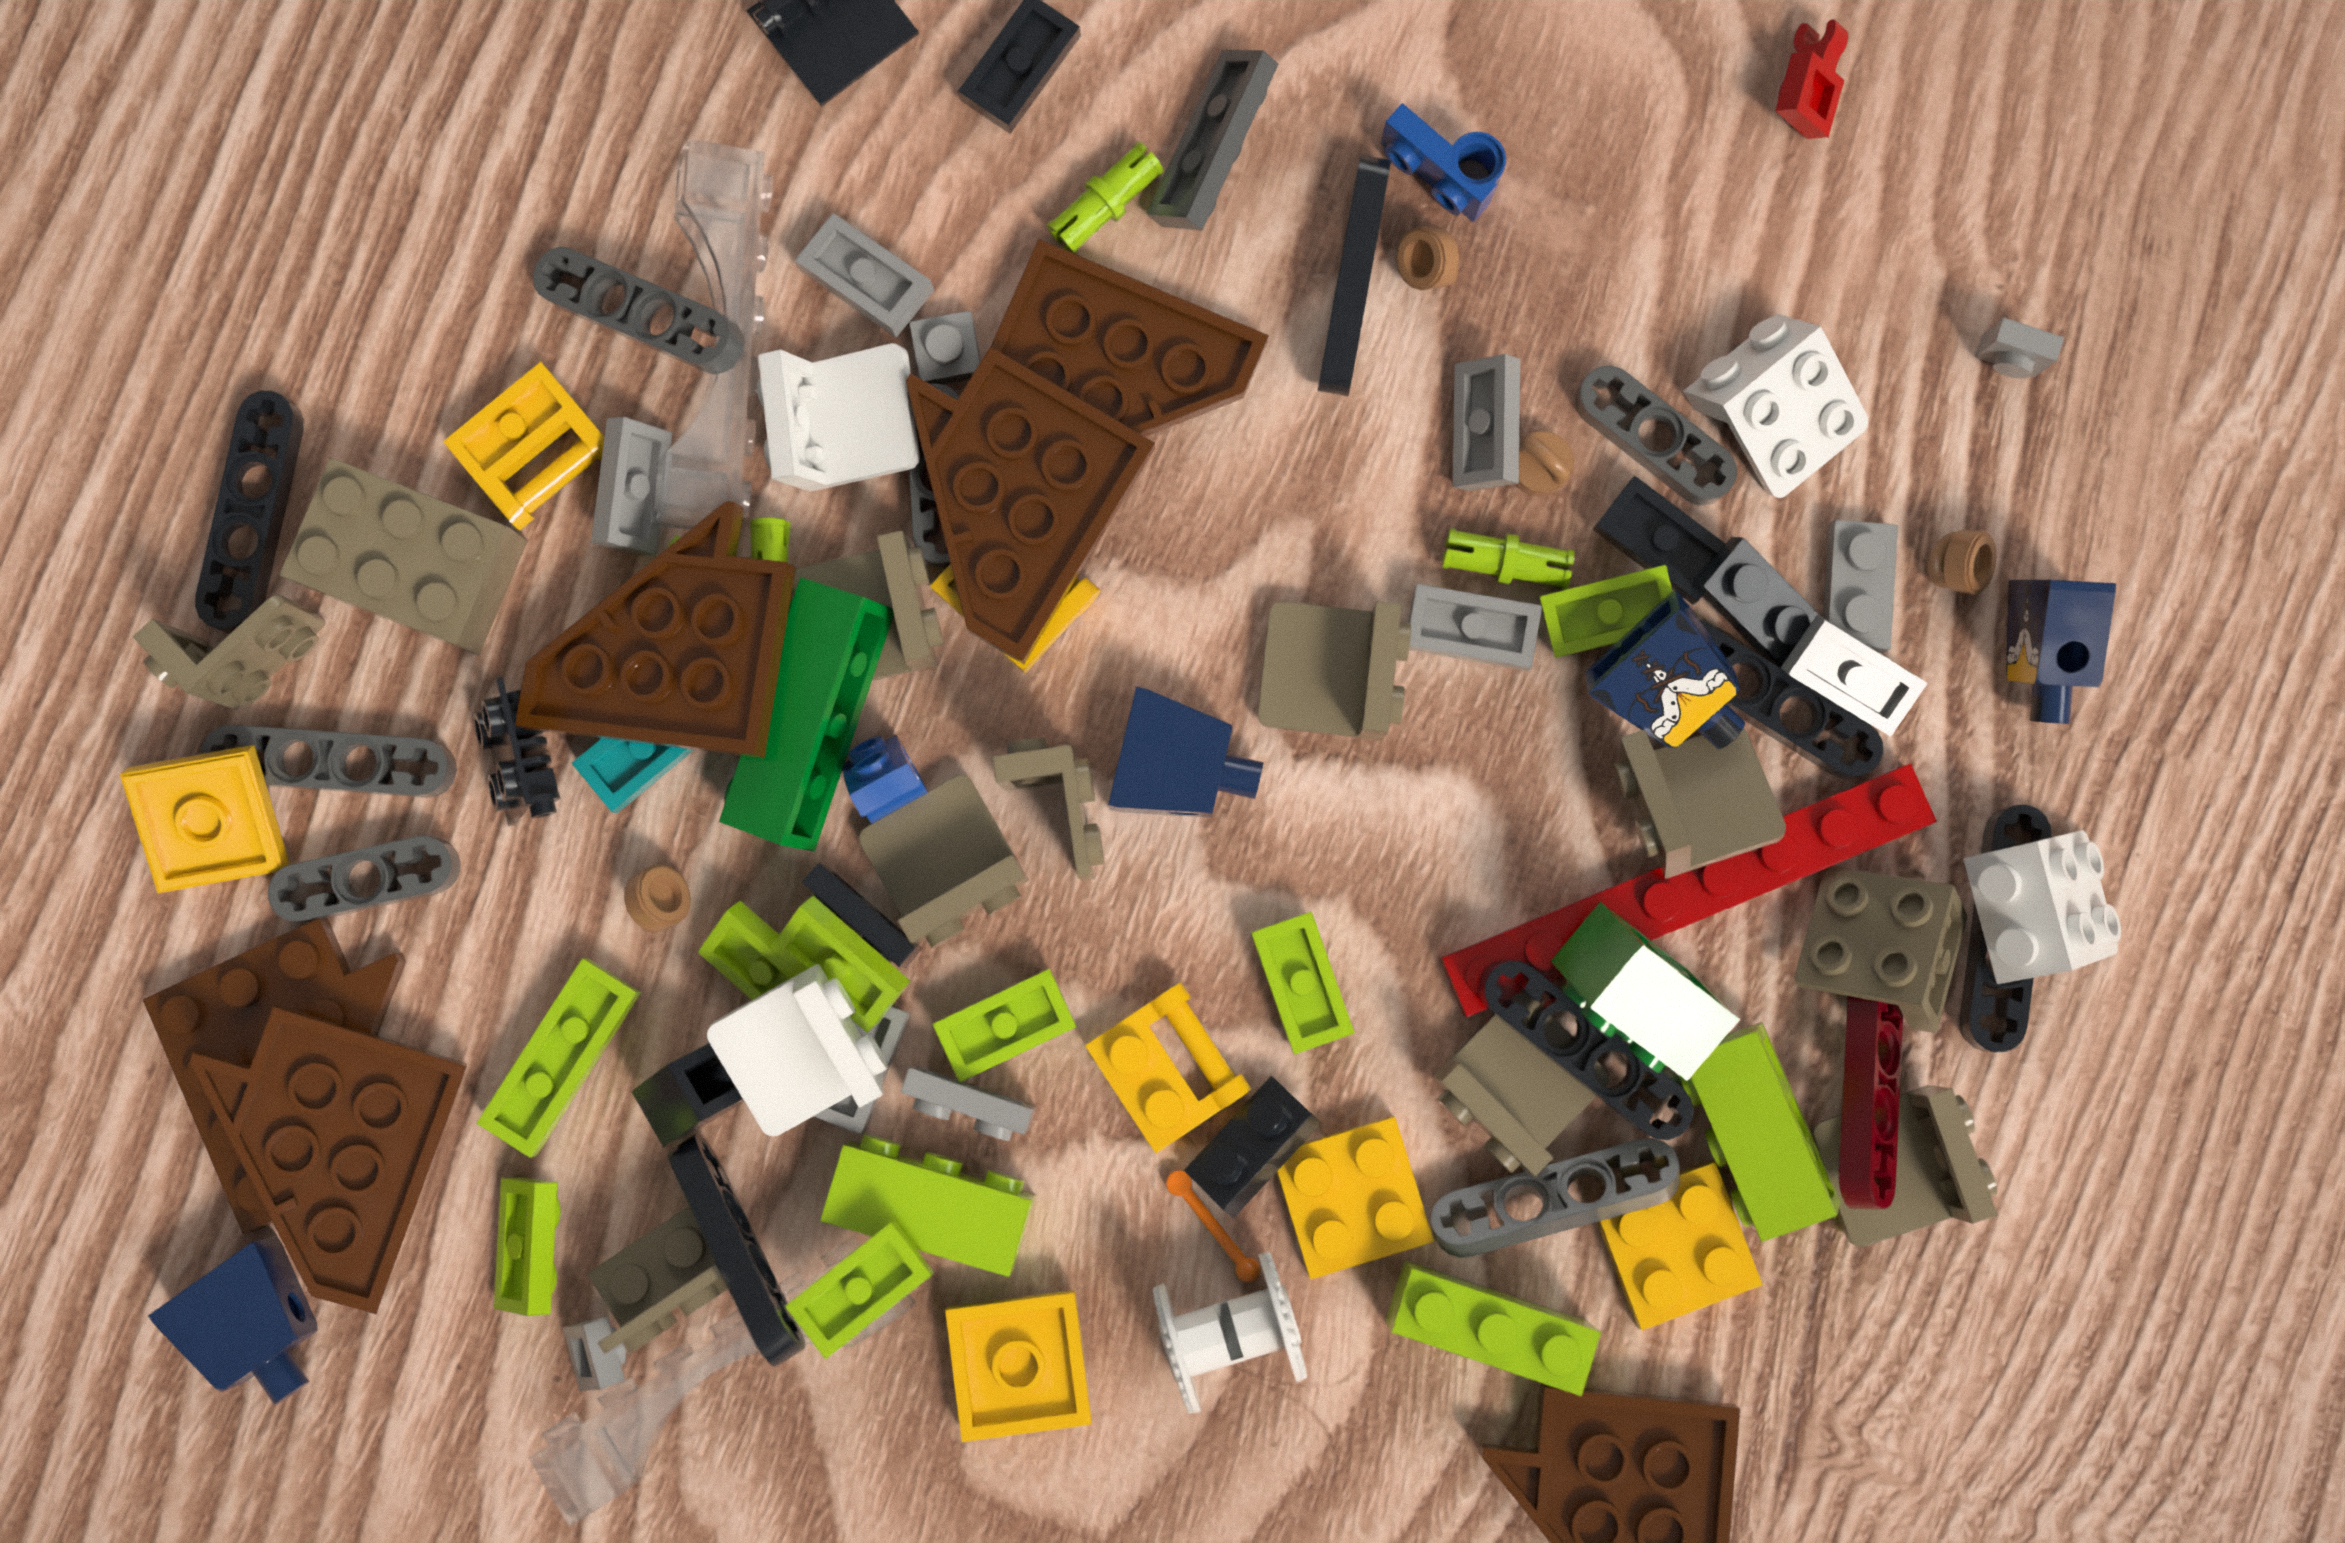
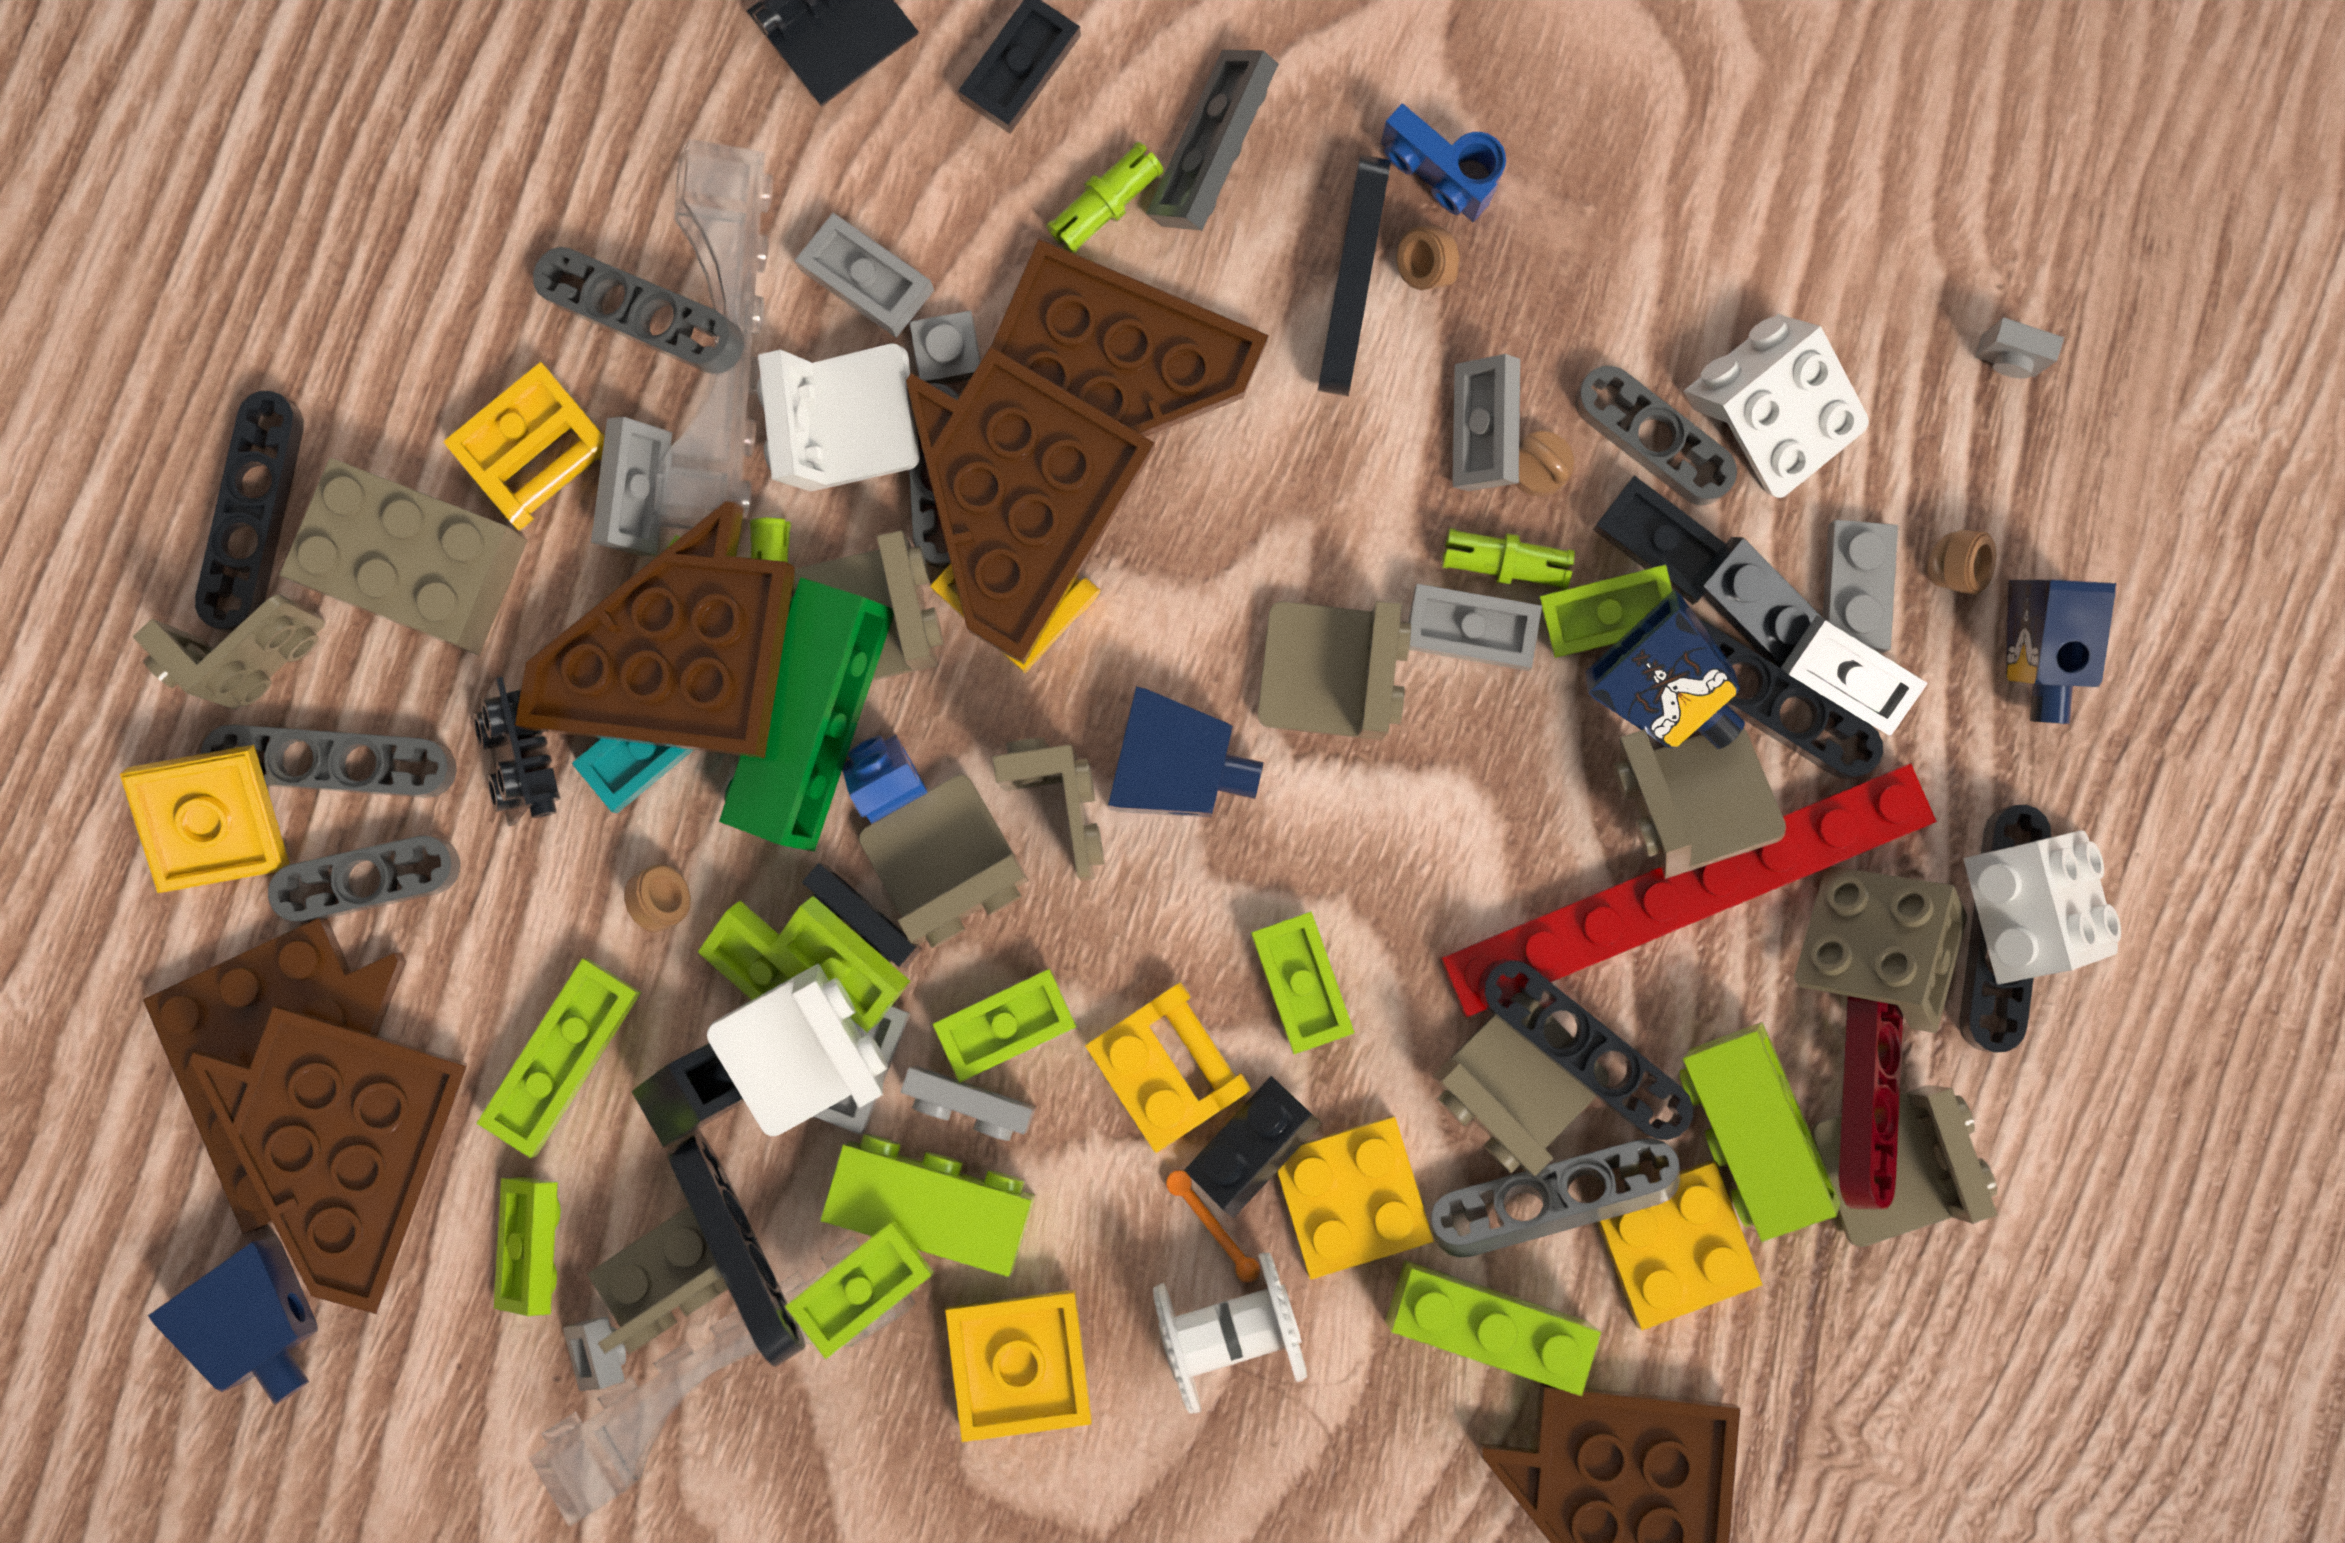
(1641, 994): brick -> none
(1810, 84): red plate -> none

